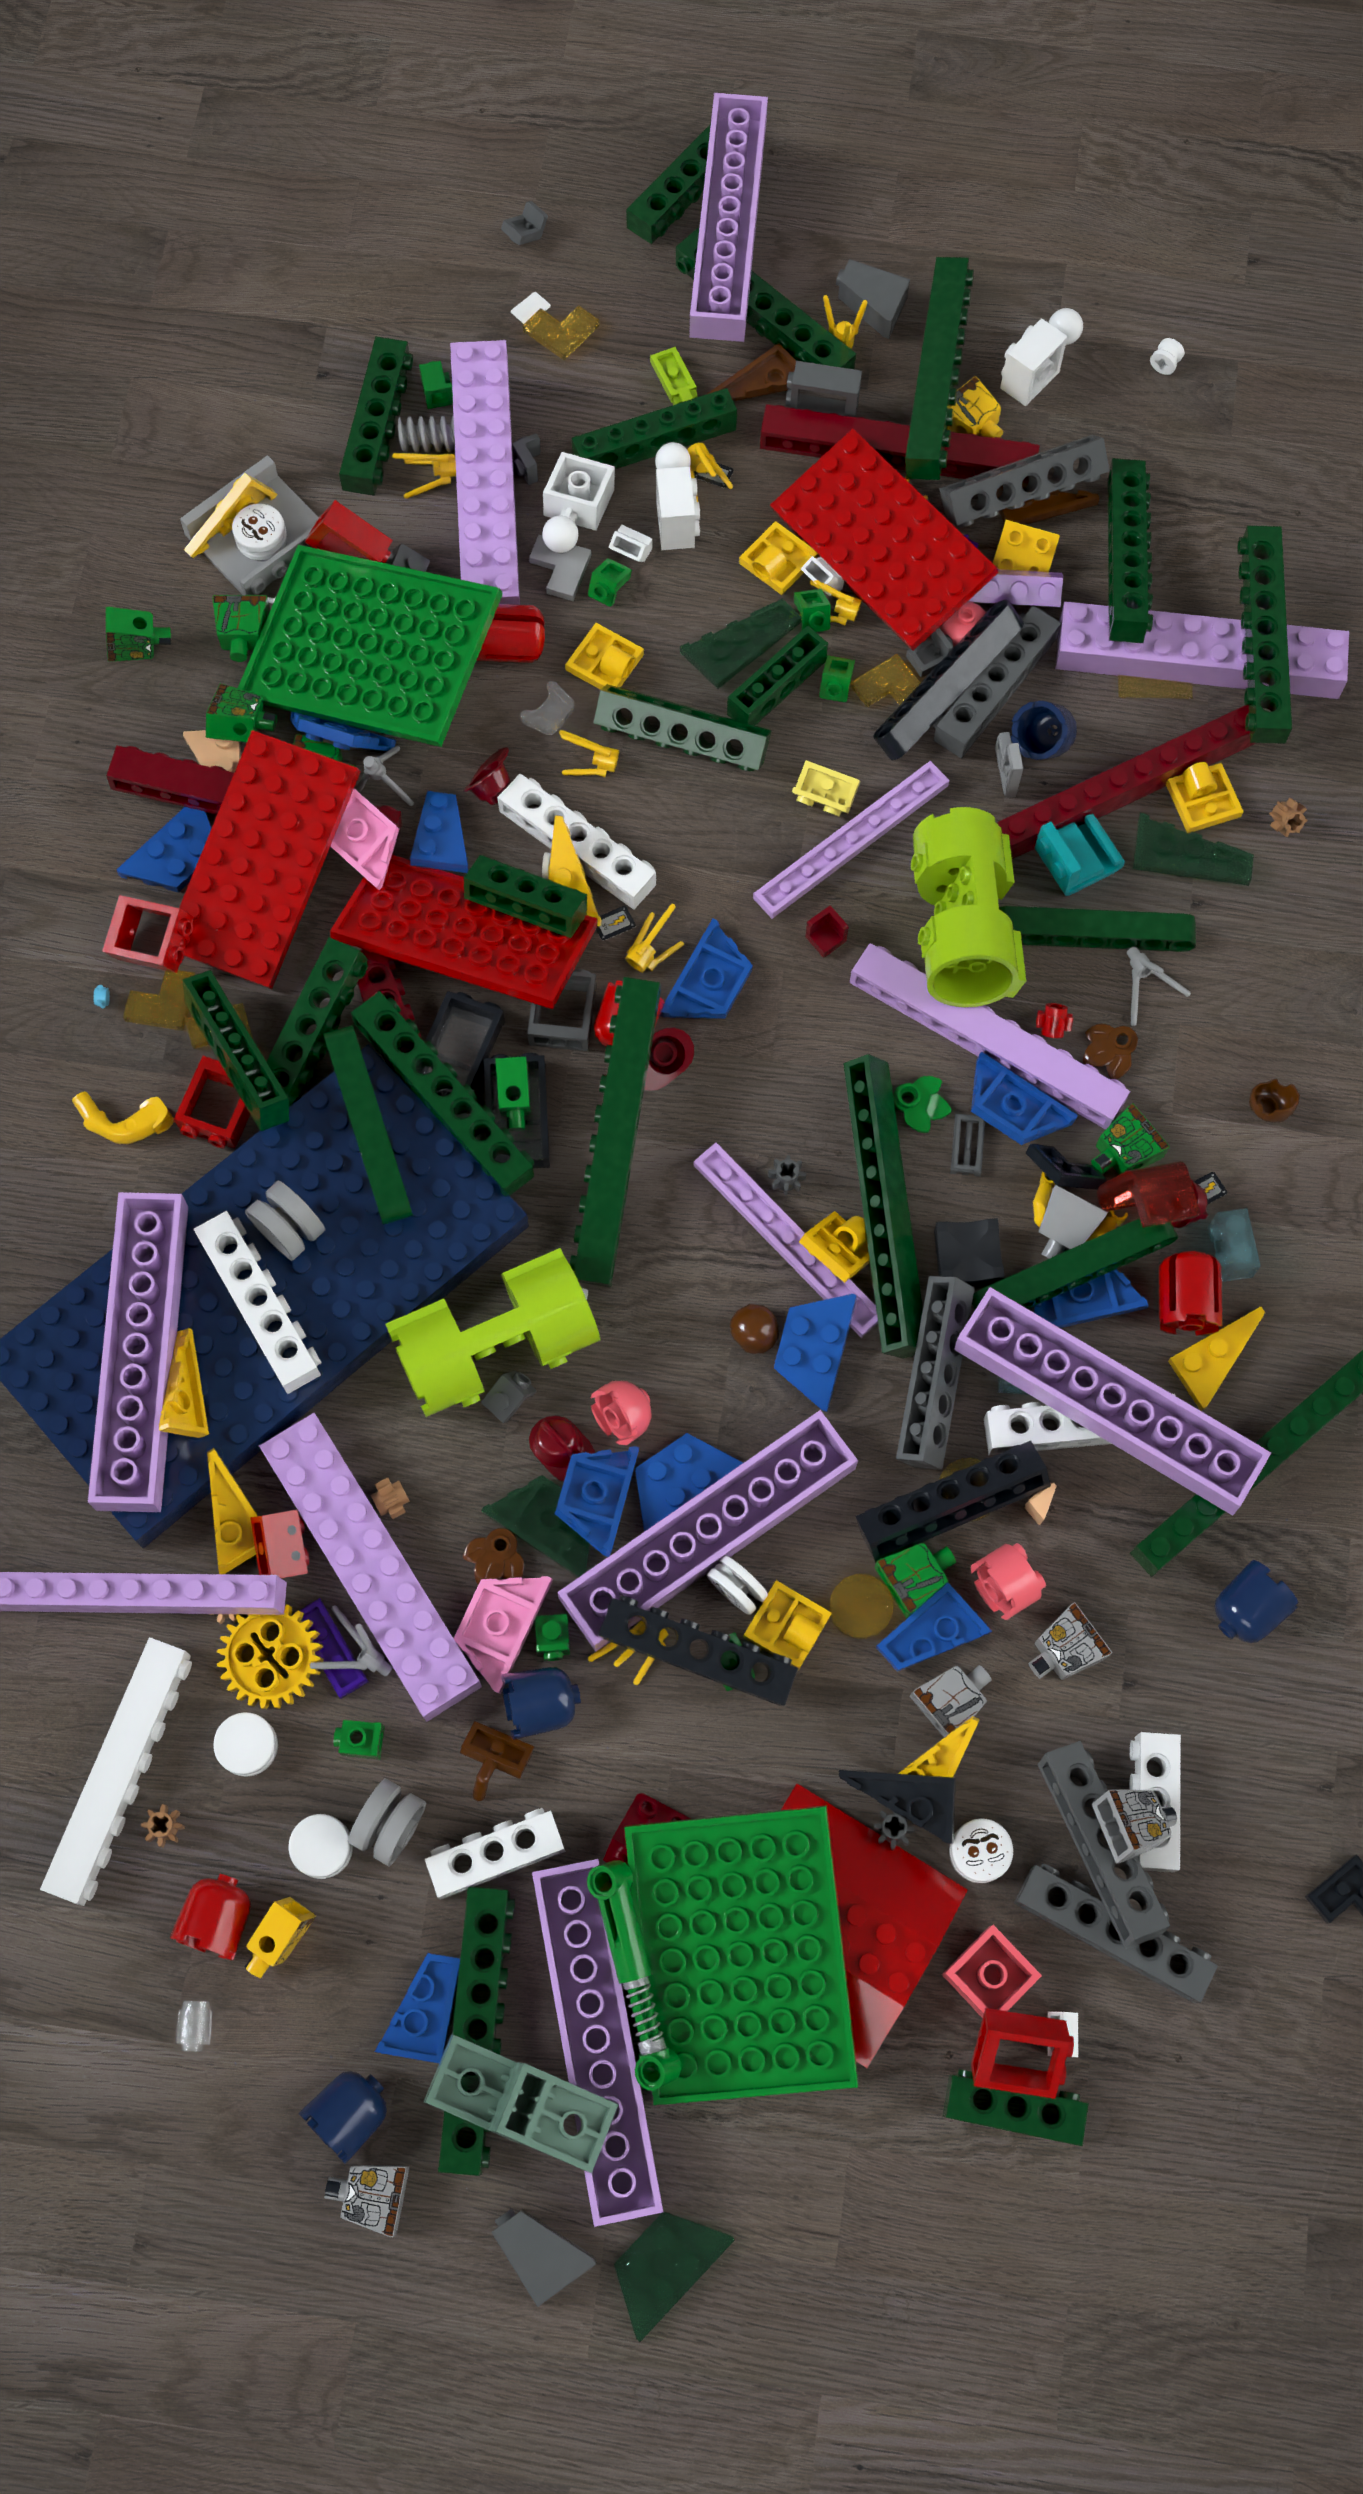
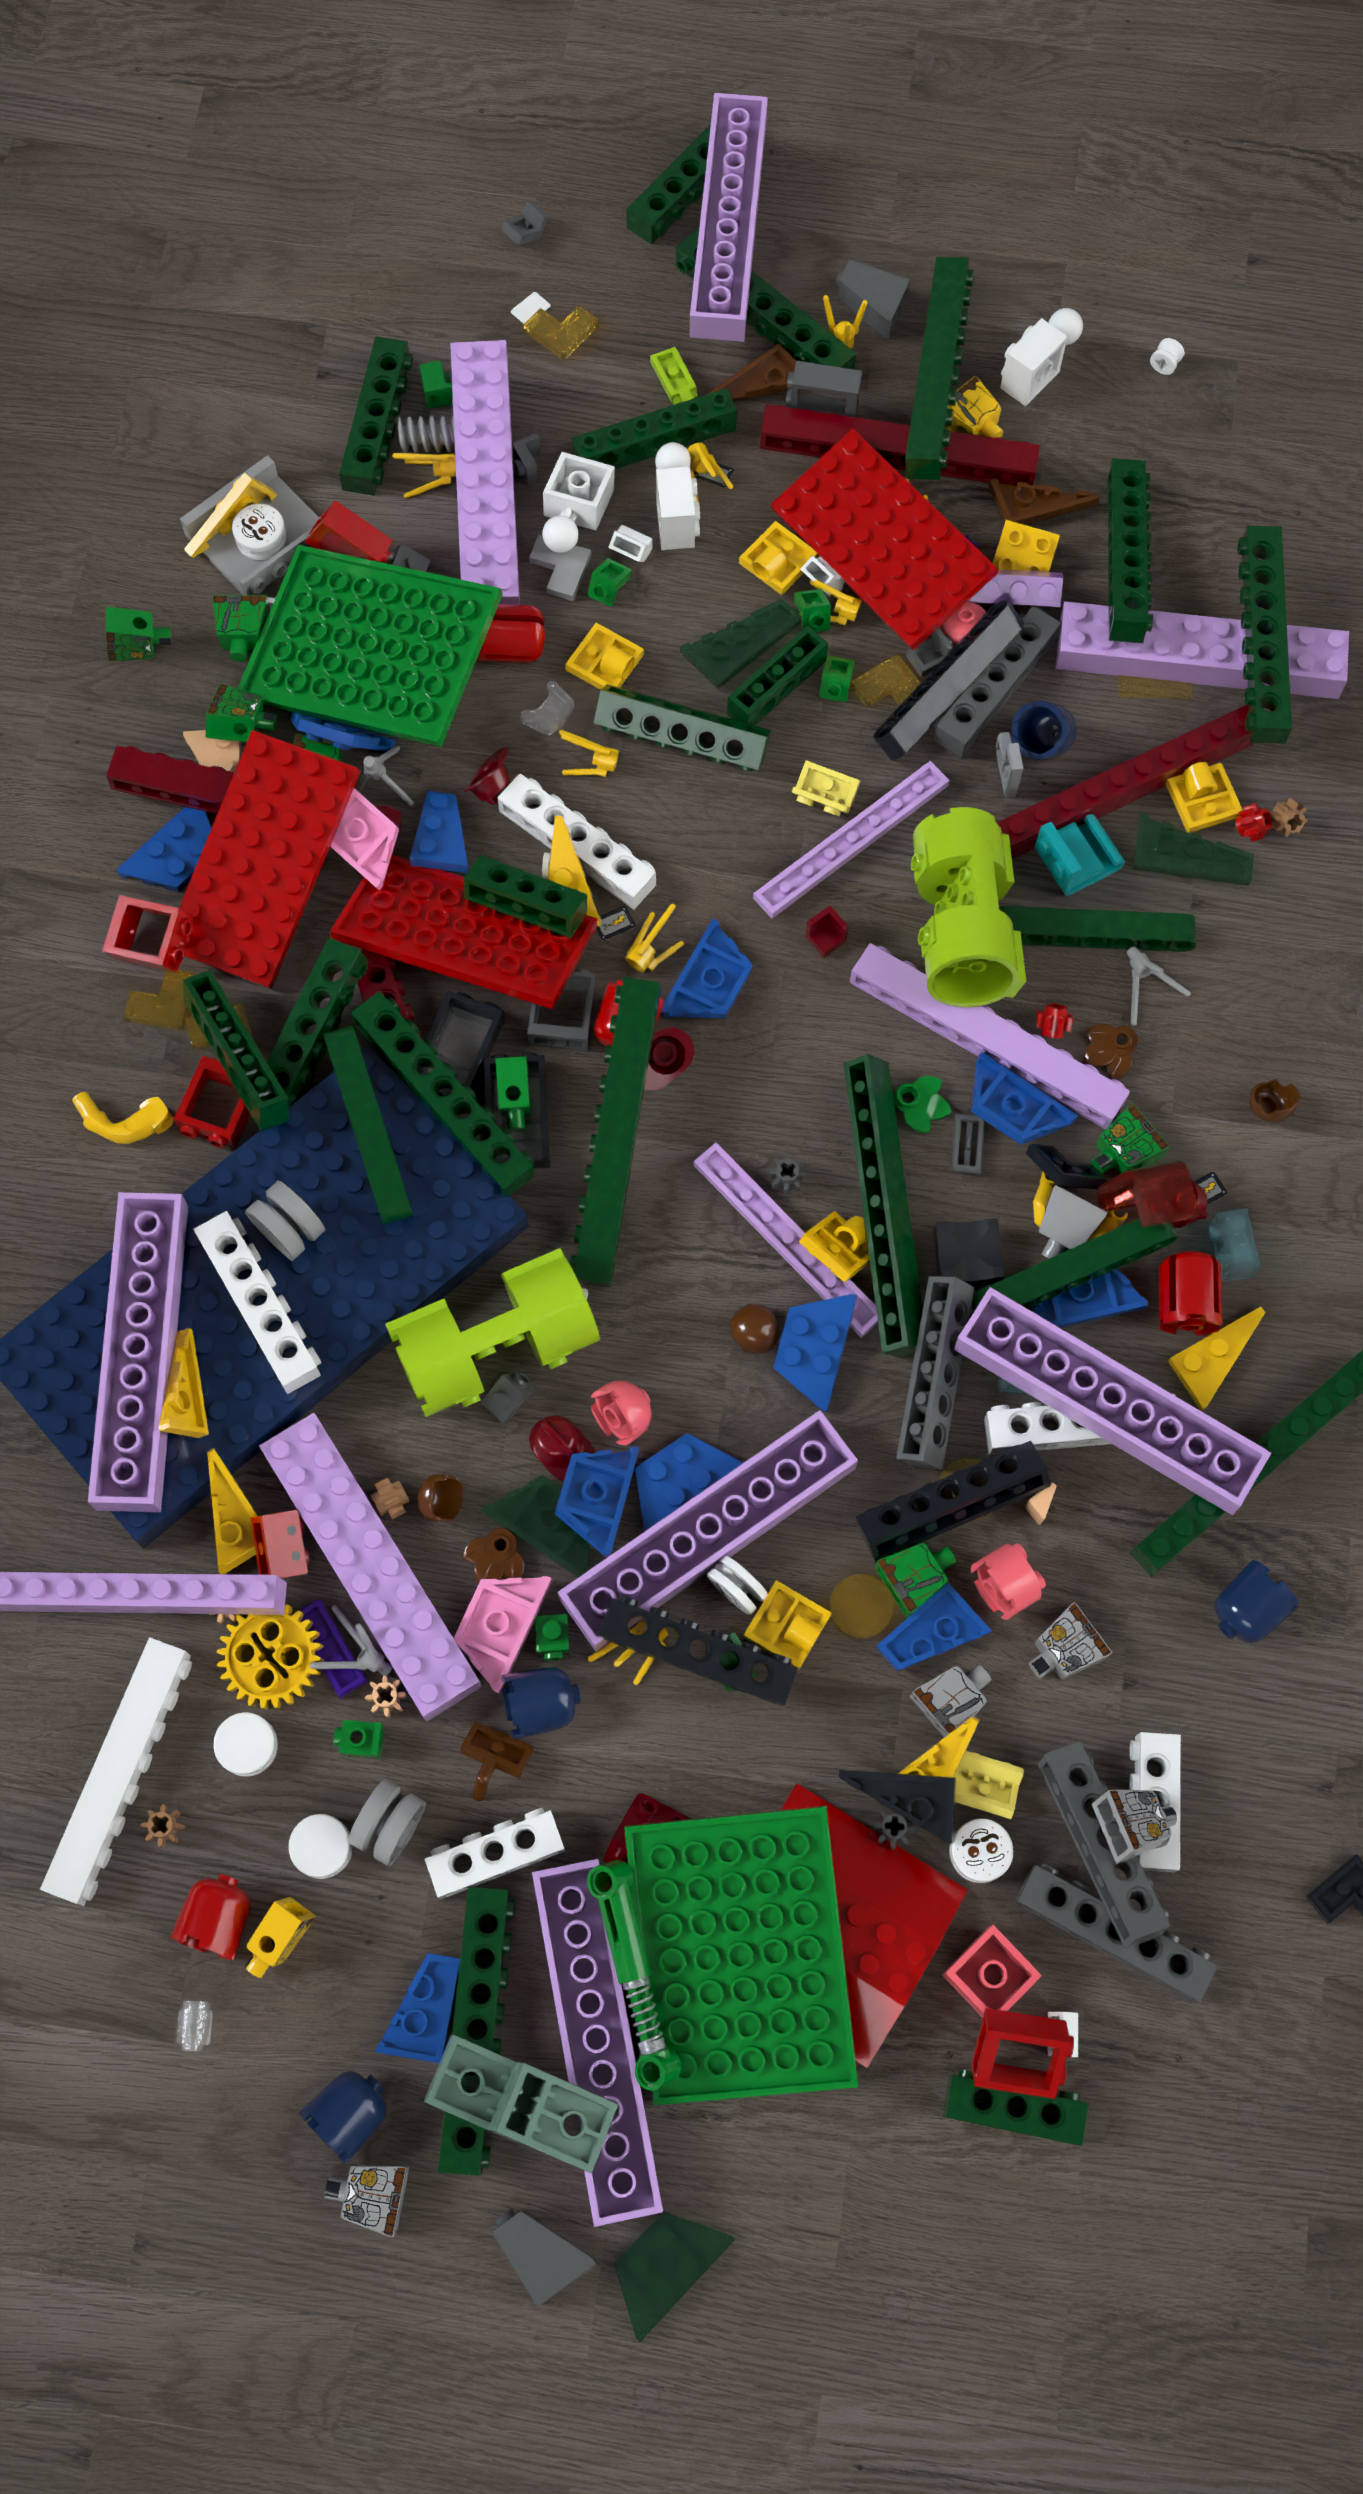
(101, 996): medium azure piece -> none
(386, 1687): none -> light nougat gear
(440, 1497): none -> reddish brown hair
(958, 496): dark grey brick -> none
(987, 1784): none -> light yellow bracket
(1253, 822): none -> red gear

